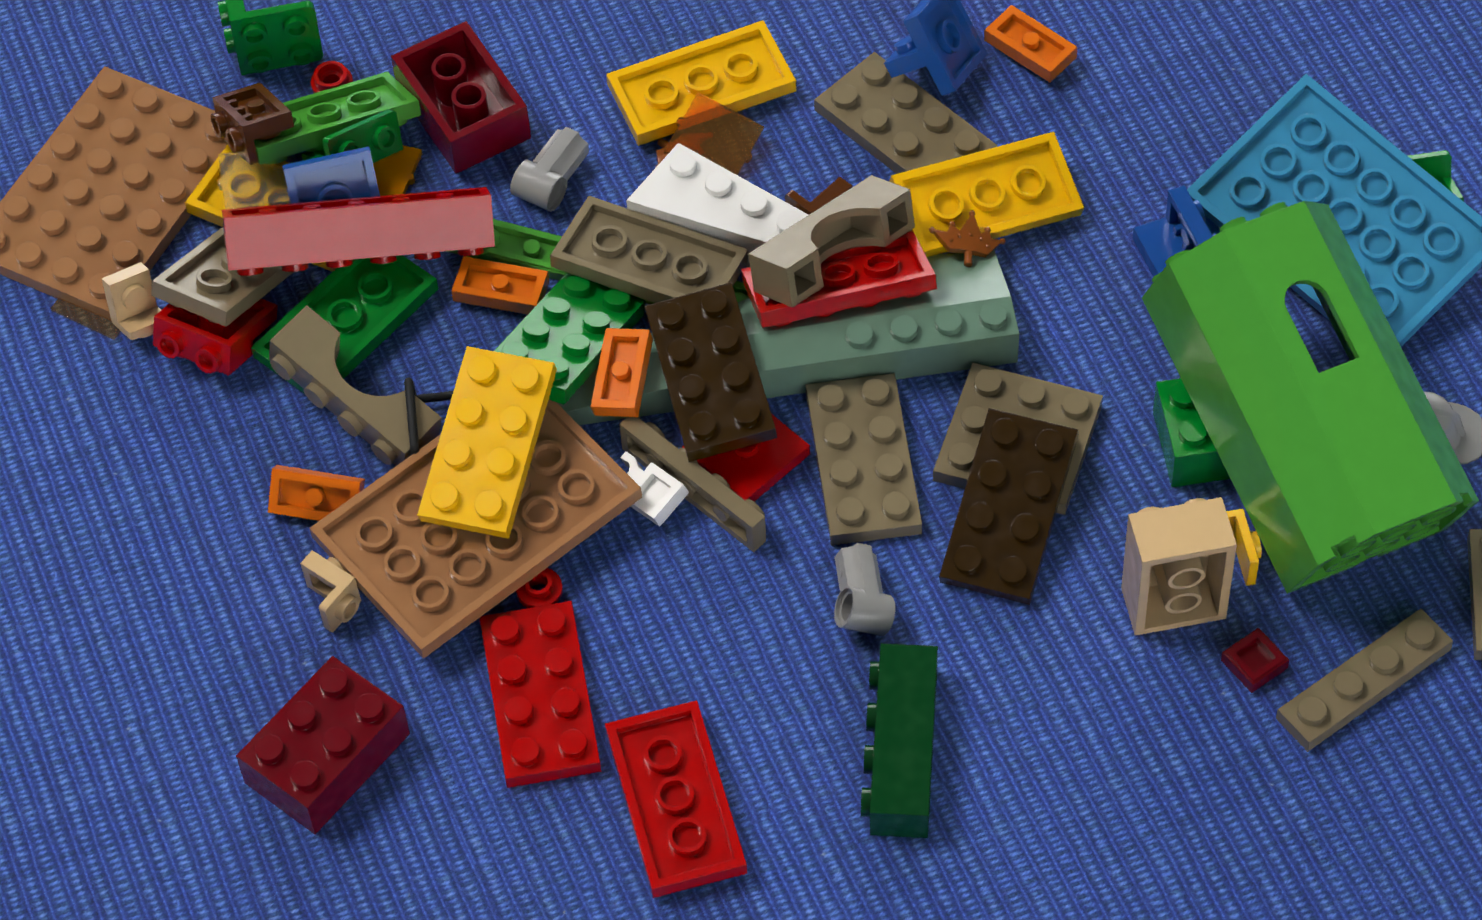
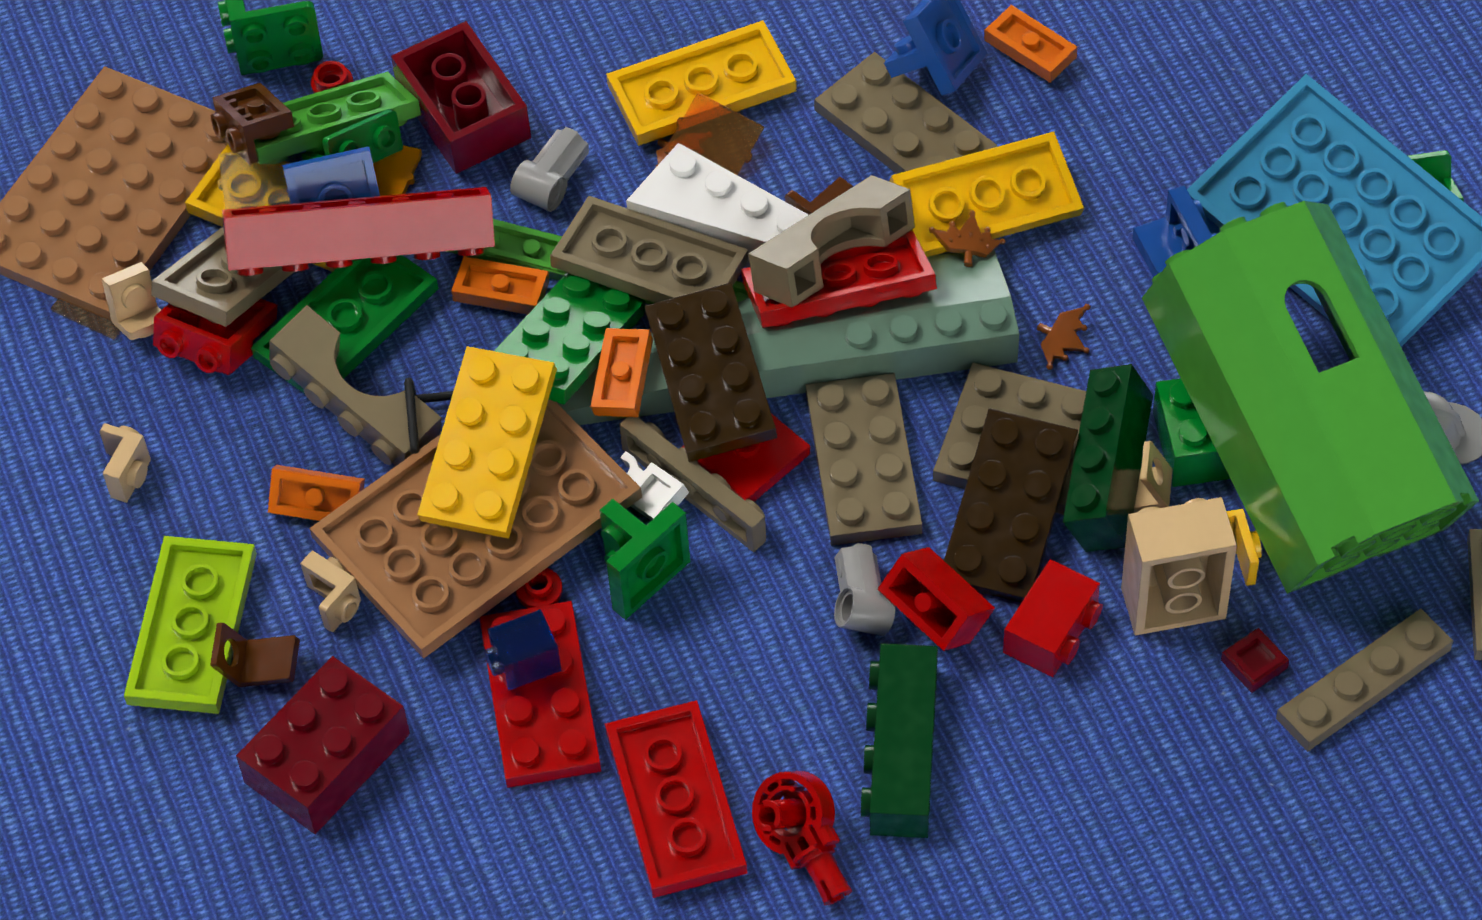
(128, 461): none -> tan bracket
(190, 593): none -> lime plate
(255, 660): none -> reddish brown bracket
(523, 650): none -> clear blue brick
(642, 555): none -> green bracket
(810, 828): none -> red pin
(936, 598): none -> red brick
(1052, 618): none -> red brick
(1063, 335): none -> dark orange piece
(1108, 457): none -> dark green brick
(1153, 482): none -> tan bracket

